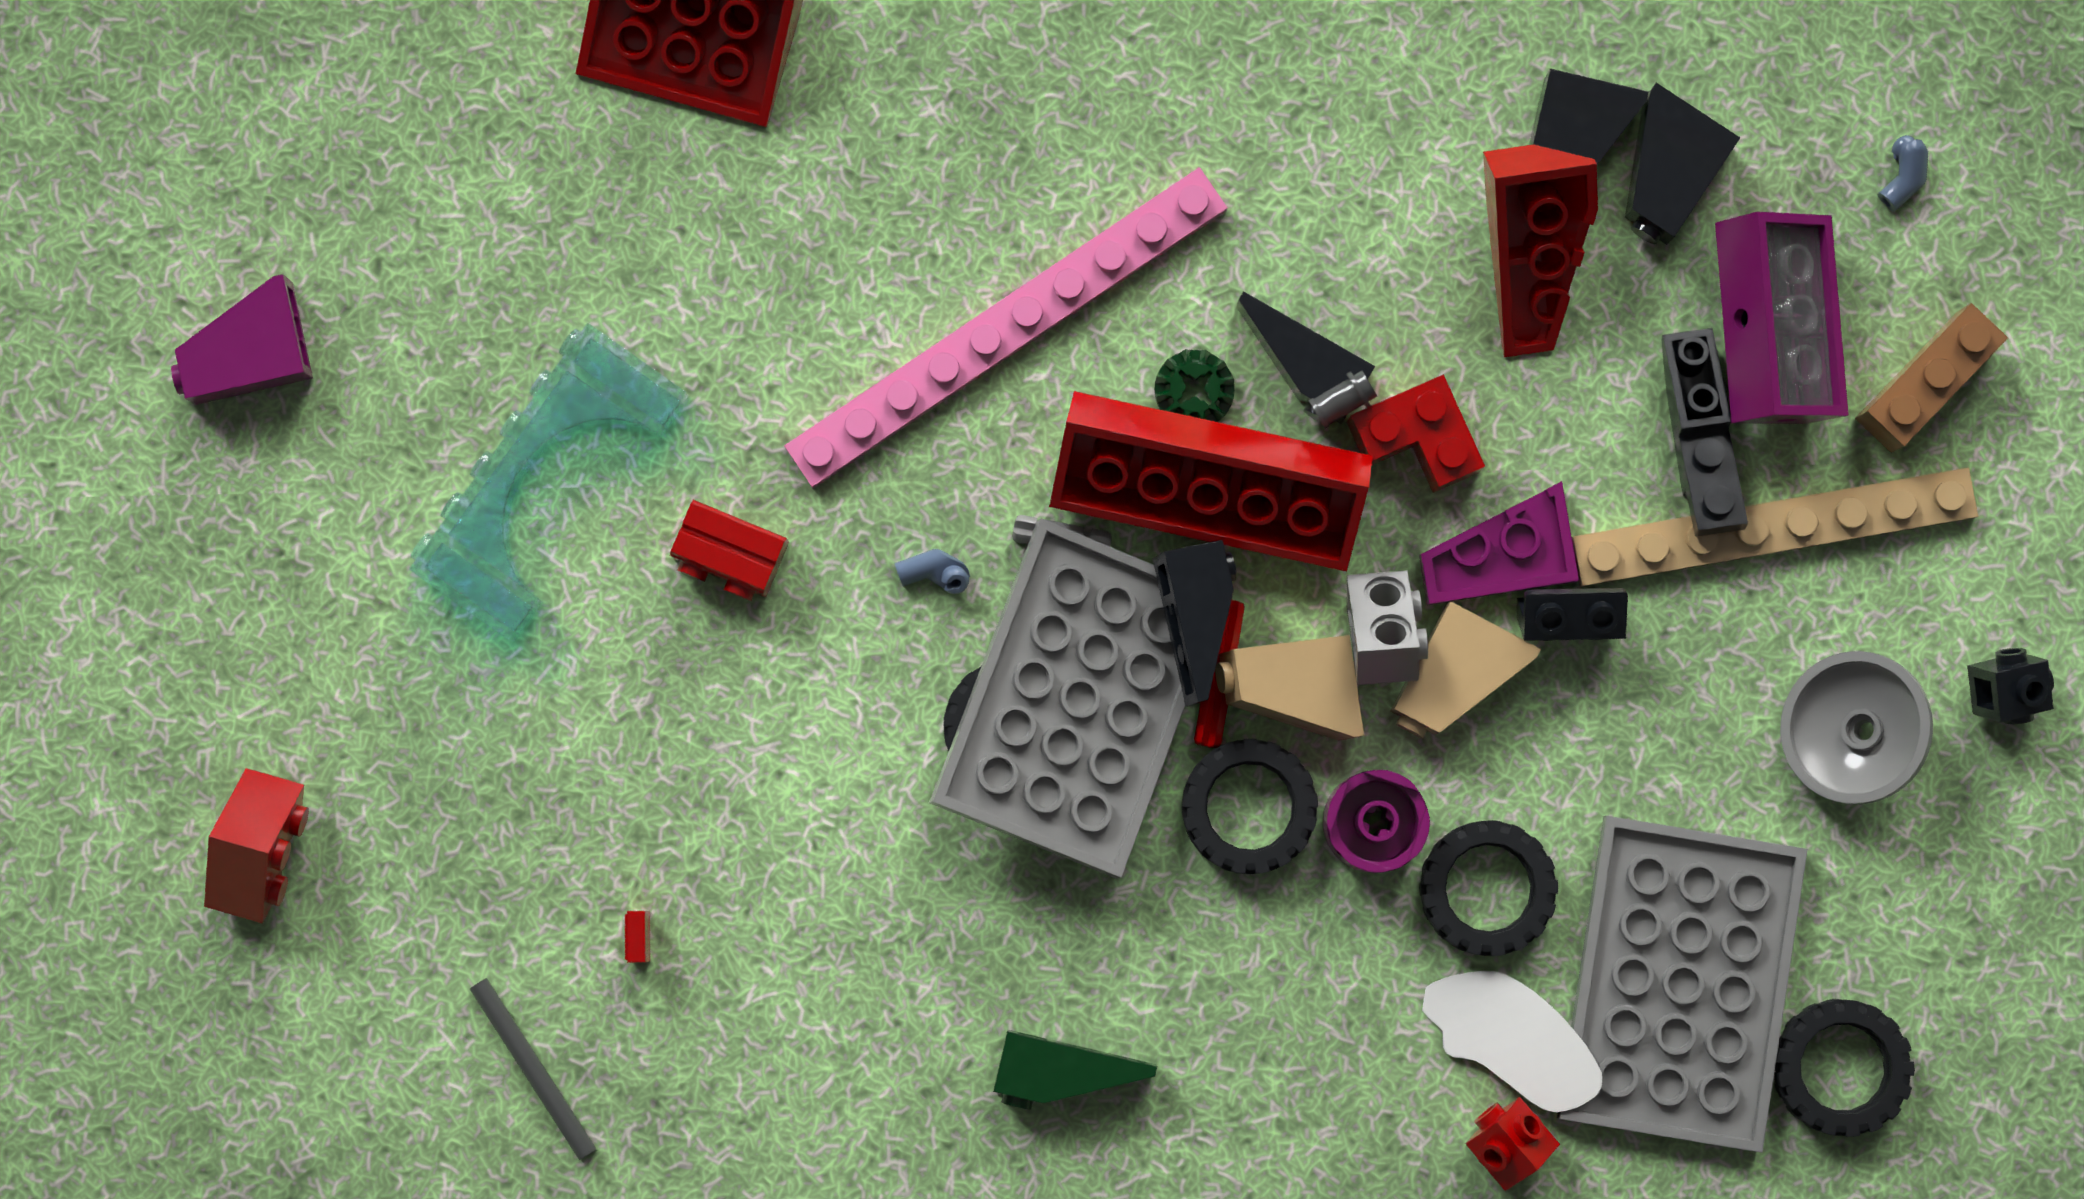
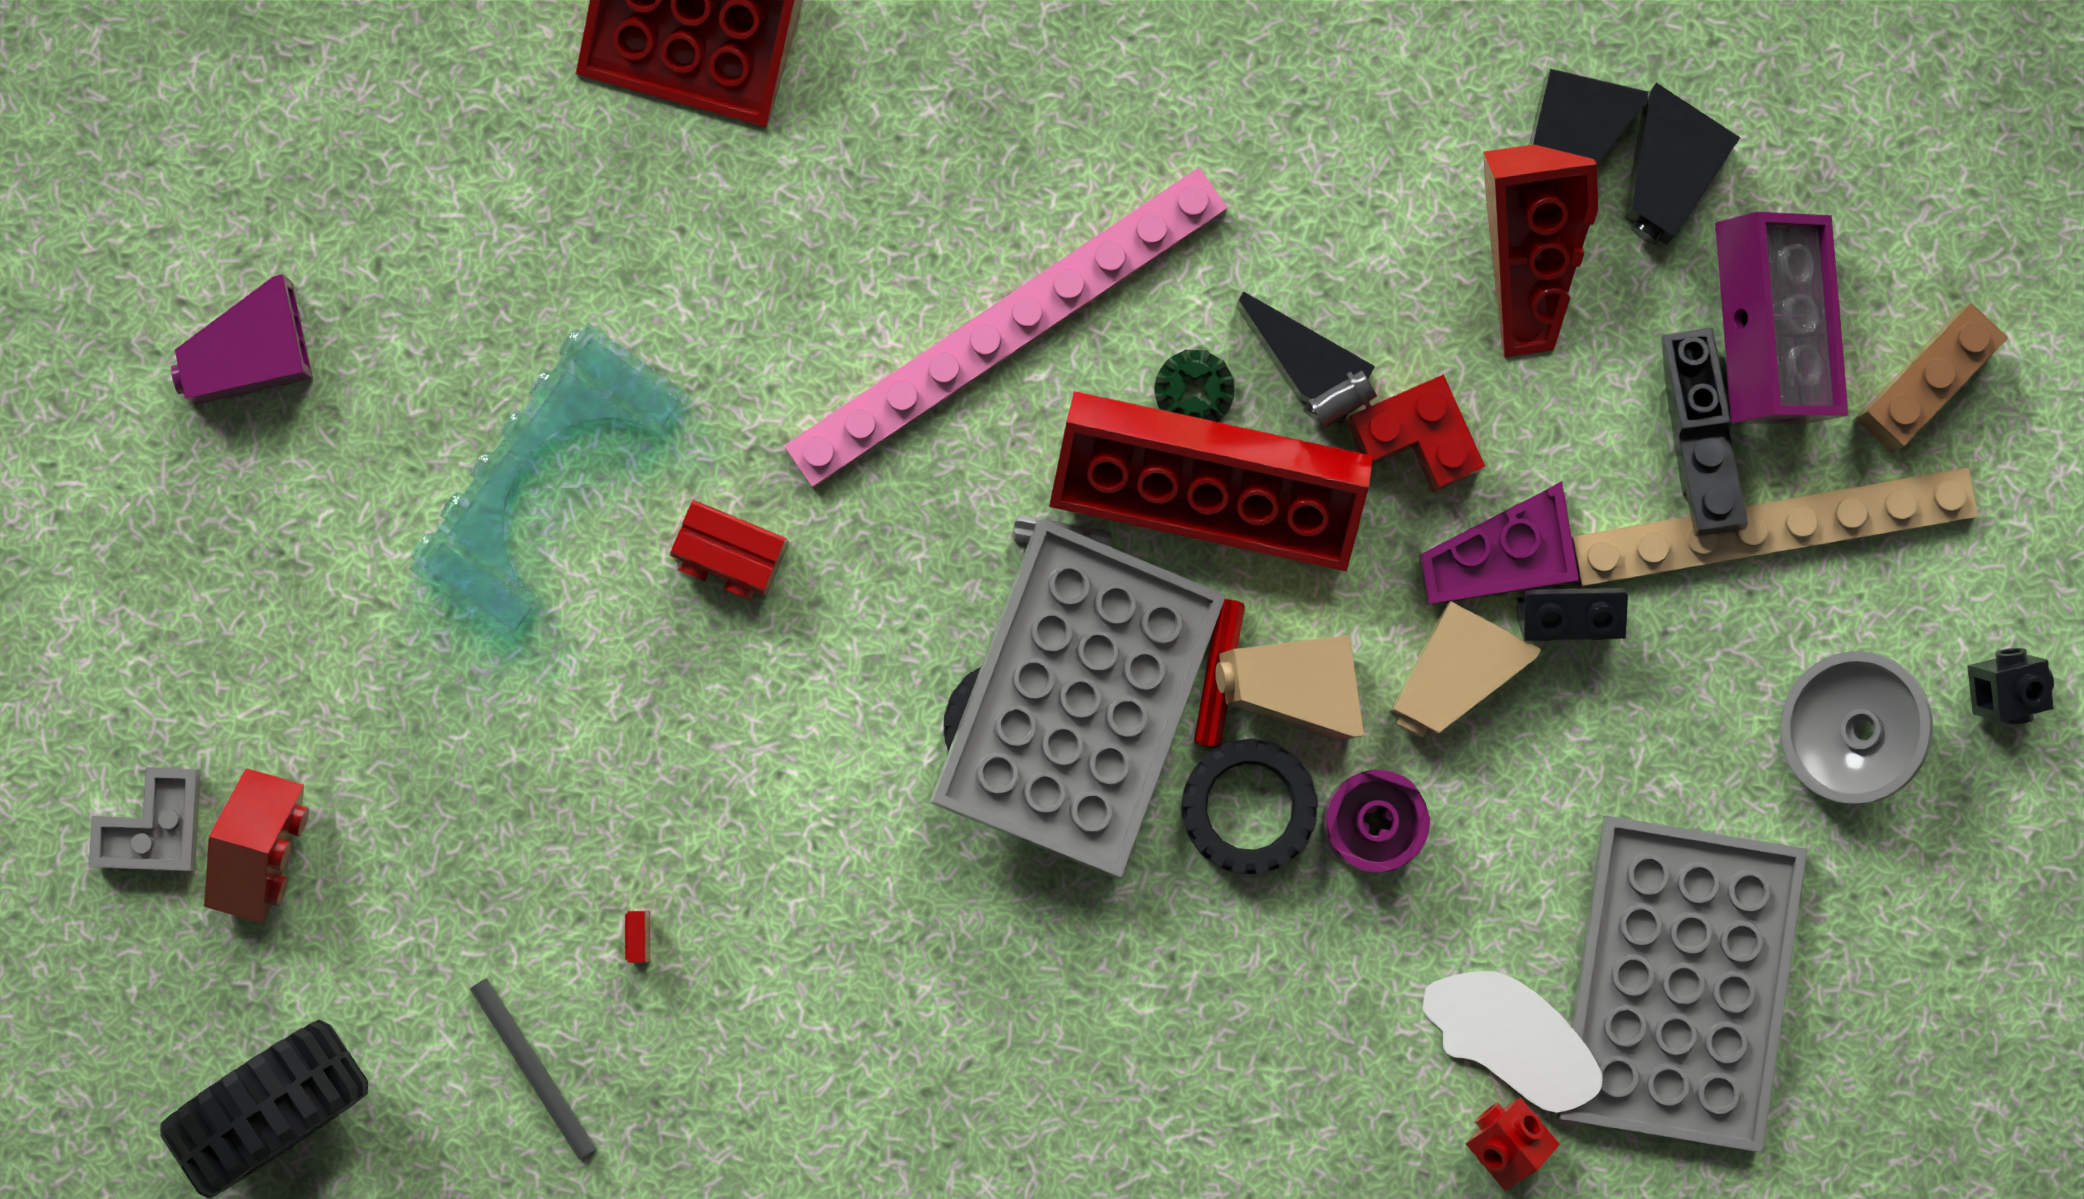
(165, 833): none -> light grey plate
(263, 1108): none -> black tyre
(937, 567): sand blue arm -> none
(1054, 1070): dark green slope -> none
(1196, 605): black slope -> none
(1384, 628): light grey brick -> none
(1540, 875): black tyre -> none
(1896, 1066): black tyre -> none
(1912, 172): sand blue arm -> none

